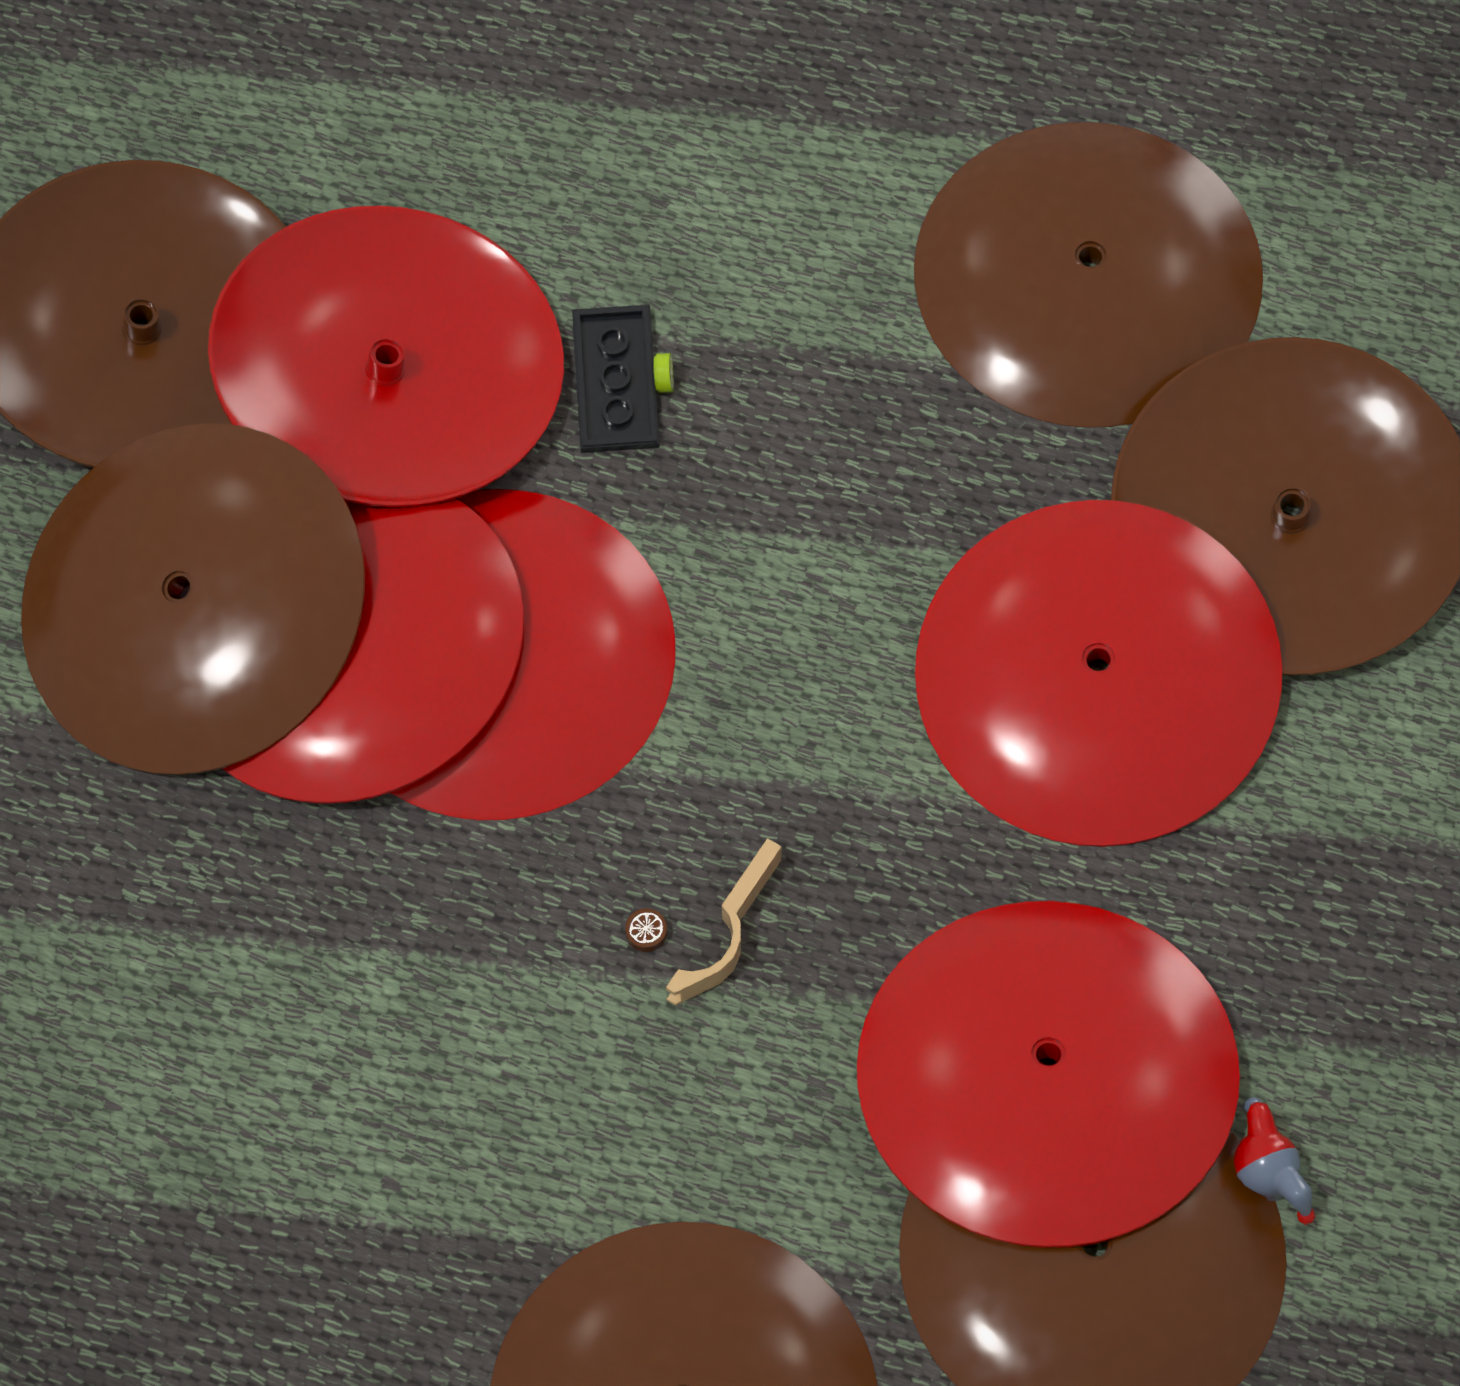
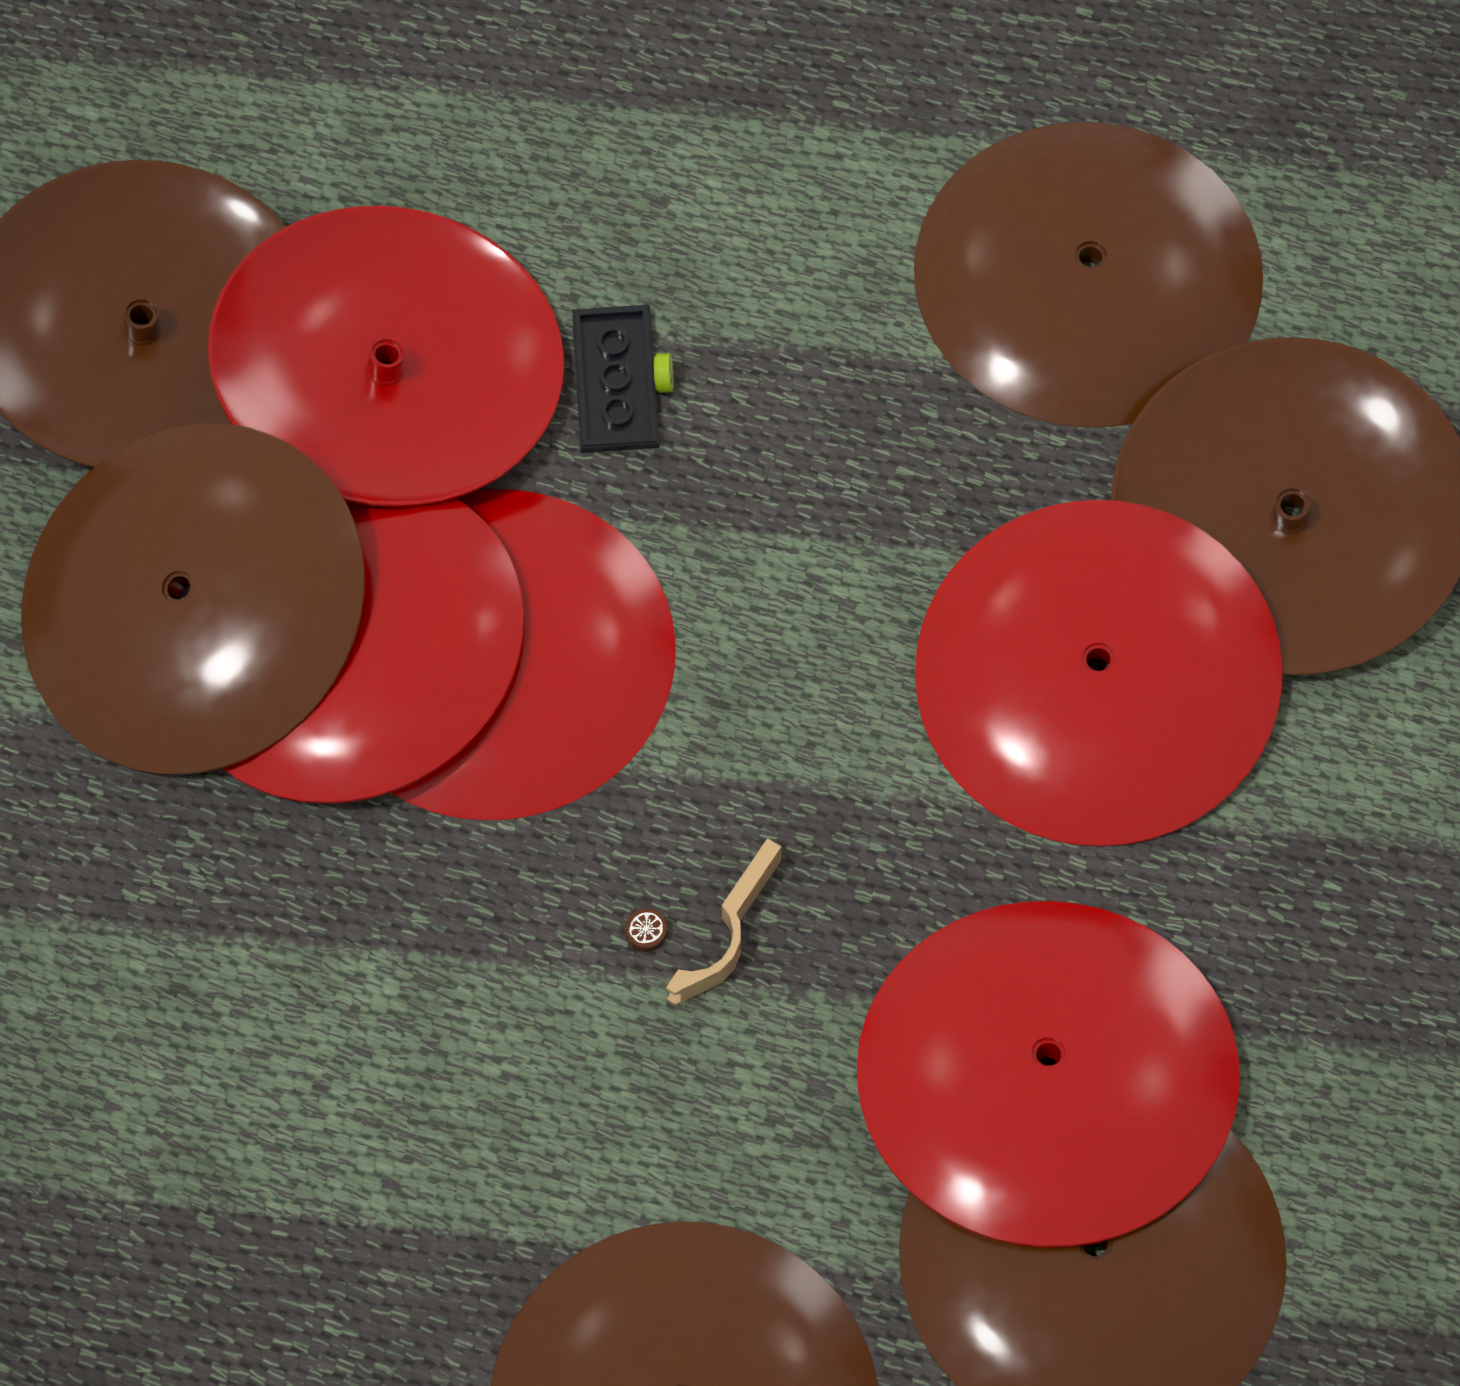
(1271, 1162): piece -> none

